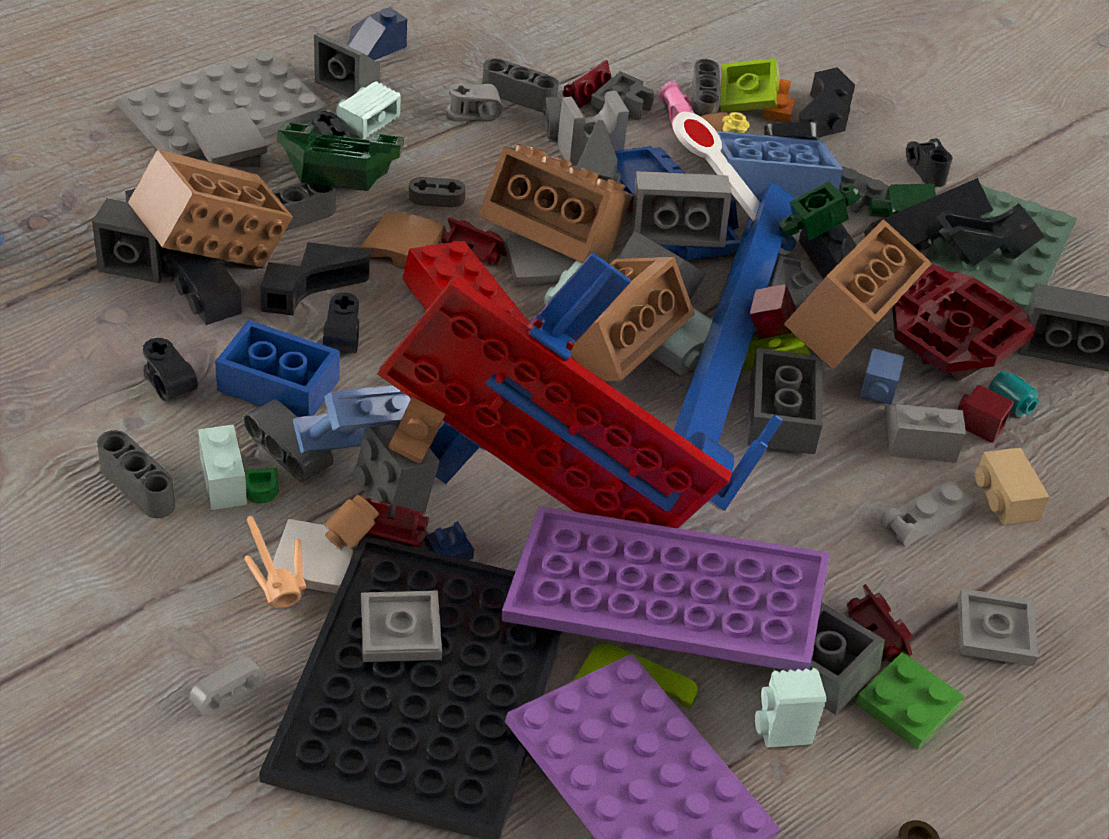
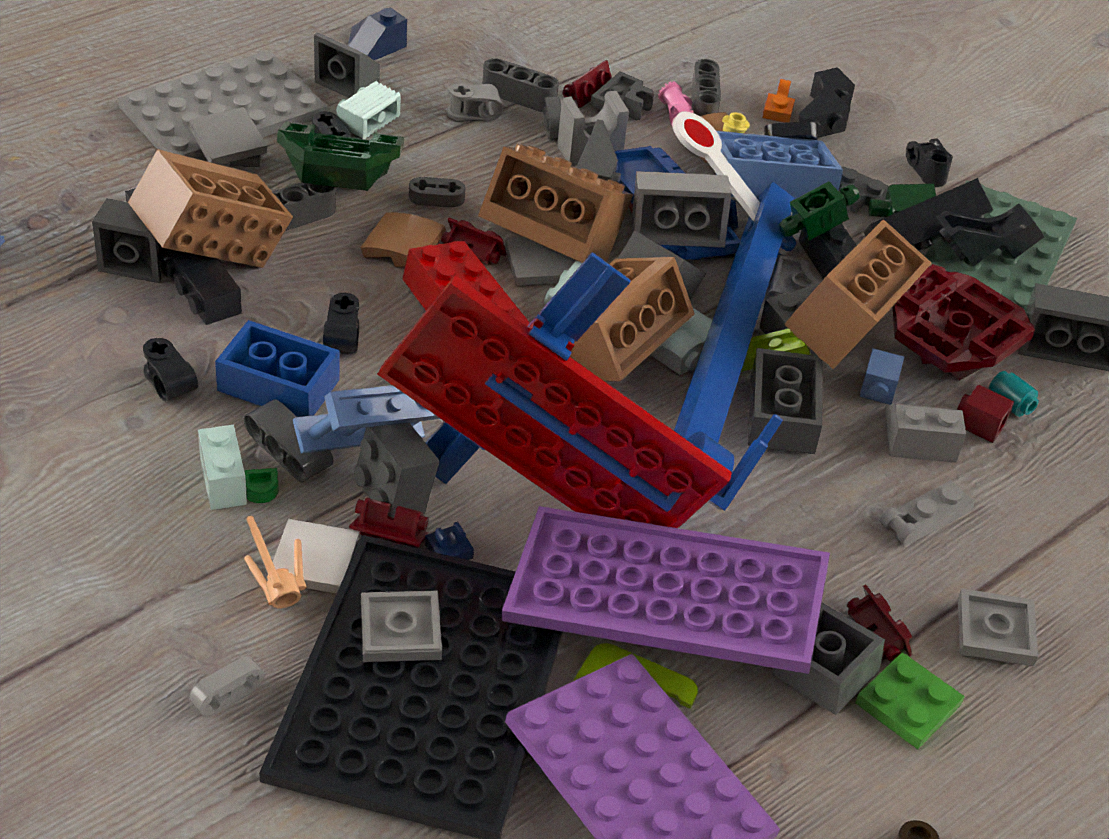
(136, 474): dark grey beam -> none
(321, 269): black arch -> none
(350, 522): medium nougat brick -> none
(416, 430): medium nougat bracket -> none
(749, 85): lime plate -> none
(771, 310): dark red brick -> none
(791, 708): light aqua brick -> none
(1011, 486): tan brick -> none

